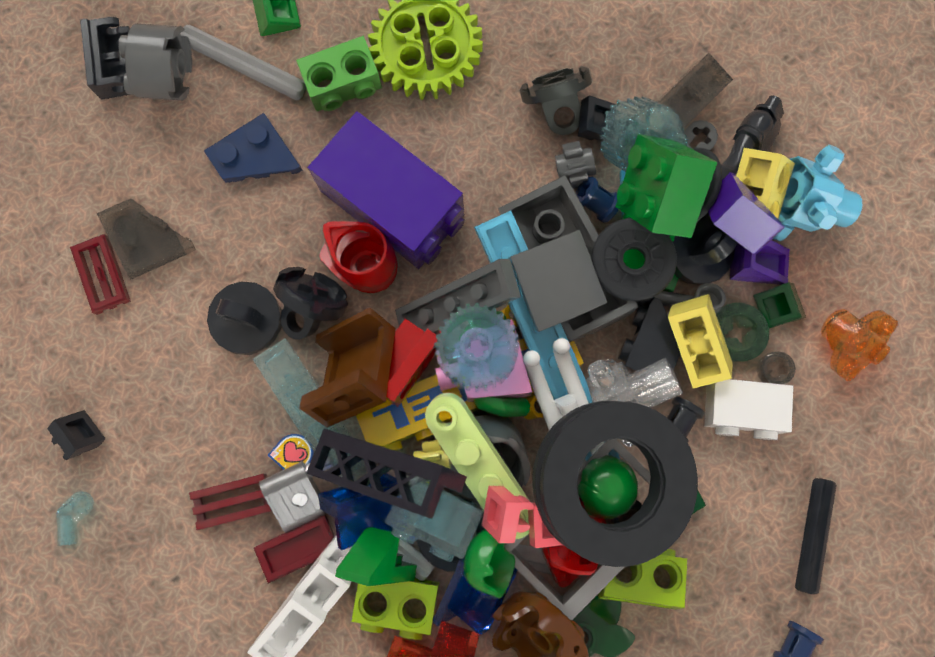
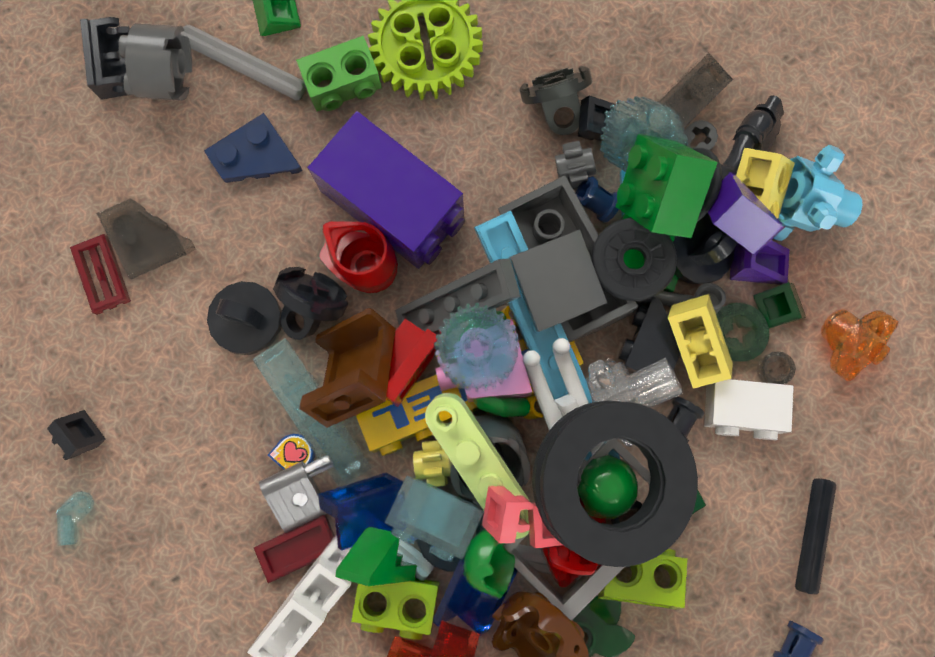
(200, 509): dark red tile -> none
(387, 459): black fence -> none

